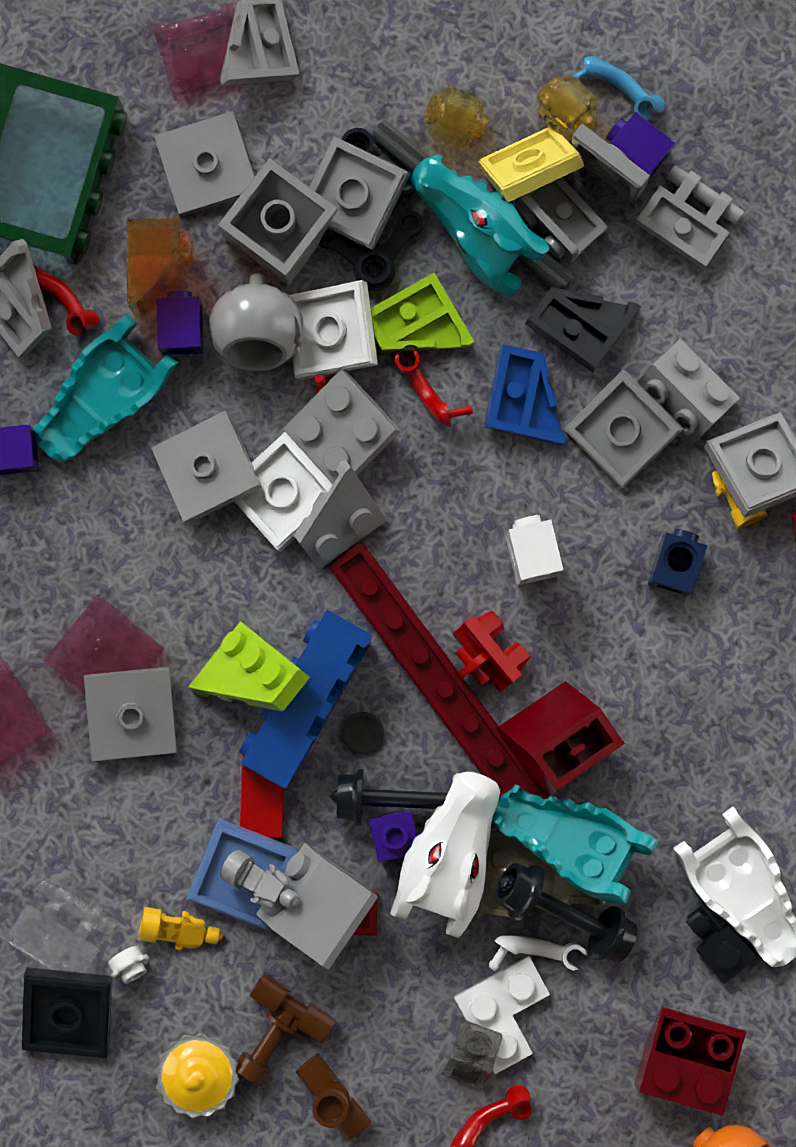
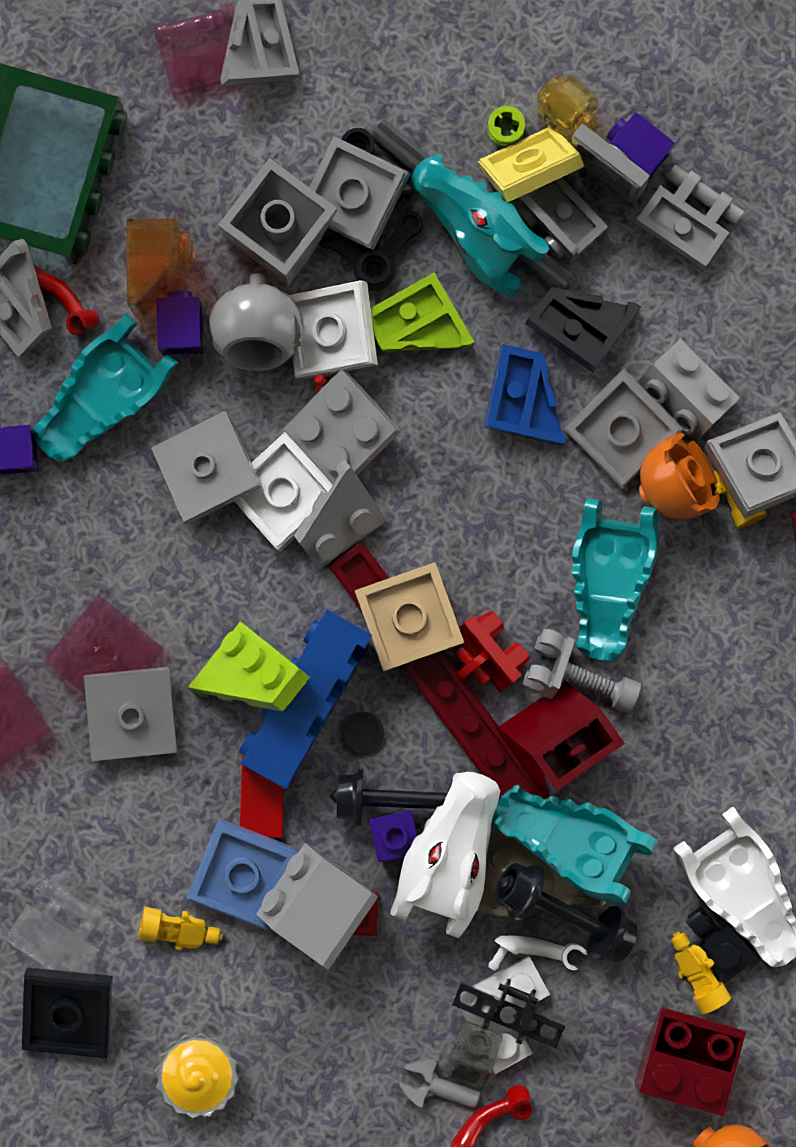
(129, 964): white plate -> none
(205, 163): light grey plate -> none
(268, 885): light grey piece -> none
(286, 1016): reddish brown bar -> none
(332, 1100): reddish brown bar -> none
(409, 616): none -> tan plate
(428, 395): red piece -> none
(437, 1086): none -> light grey bar
(455, 116): clear yellow head -> none
(500, 1003): none -> black piece
(517, 120): none -> lime bush
(533, 550): white brick -> none
(547, 682): none -> light grey bar
(603, 70): dark azure piece -> none
(610, 573): none -> teal animal
(664, 576): dark blue brick -> none
(678, 479): none -> orange cylinder
(696, 967): none -> yellow piece

